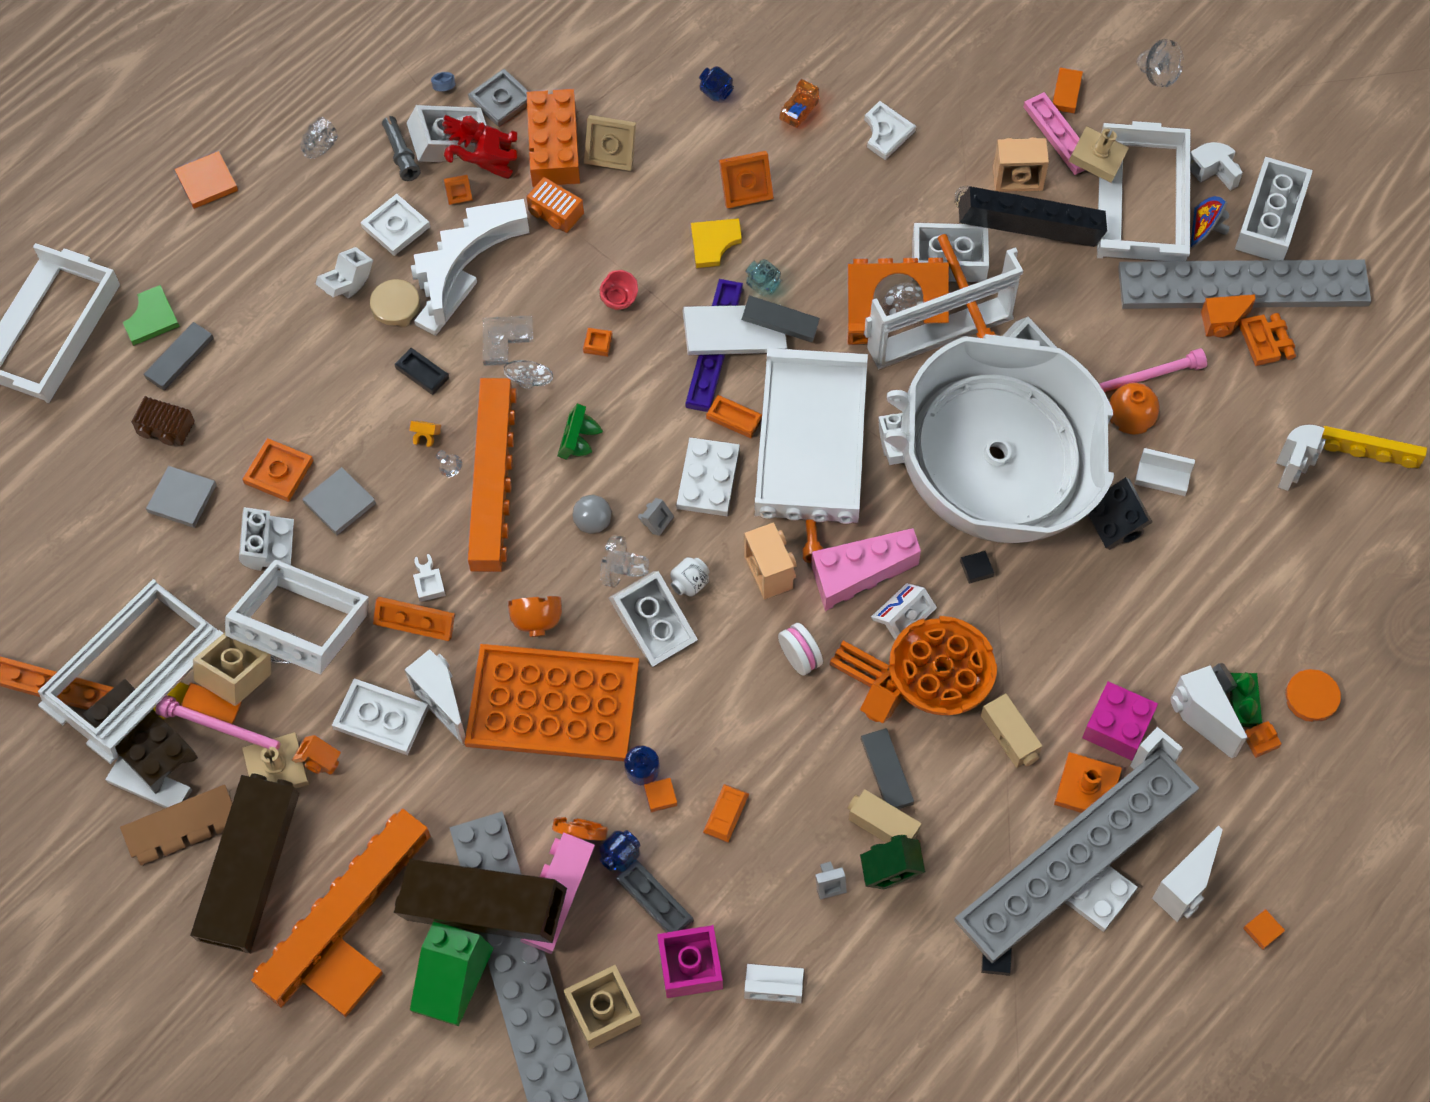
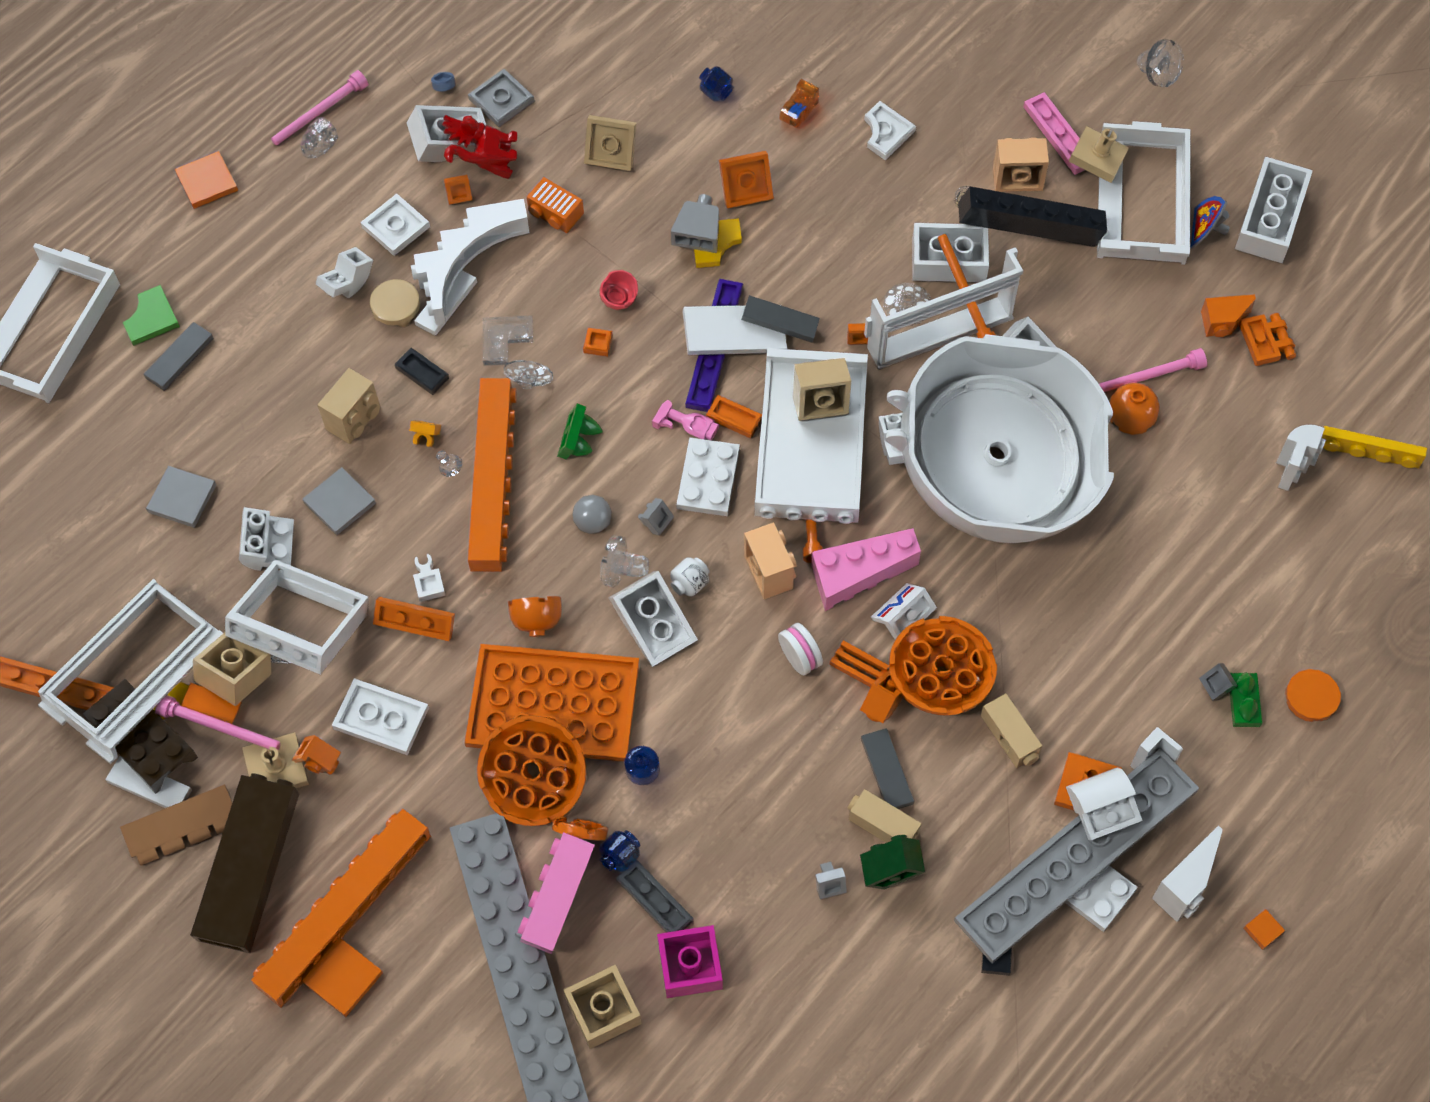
(162, 421): reddish brown brick -> none
(278, 470): orange tile -> none
(349, 406): none -> tan brick
(356, 82): none -> bright pink piece
(402, 155): dark grey pin -> none
(432, 685): white slope -> none
(448, 972): green slope -> none
(481, 900): dark brown brick -> none
(505, 774): none -> orange brick
(553, 137): orange piece -> none
(660, 795): orange tile -> none
(693, 423): none -> bright pink piece
(697, 225): none -> light grey torso
(726, 813): orange tile -> none
(763, 277): clear light blue head -> none
(773, 983): white panel -> none
(821, 389): none -> tan brick
(864, 278): orange arch -> none
(977, 567): black tile -> none
(1067, 90): orange tile -> none
(1104, 803): none -> white brick
(1119, 720): dark pink brick -> none
(1120, 515): black plate -> none
(1164, 472): white panel -> none
(1208, 710): white slope -> none
(1215, 159): white brick -> none
(1262, 739): orange tile -> none
(1272, 281): light grey plate -> none

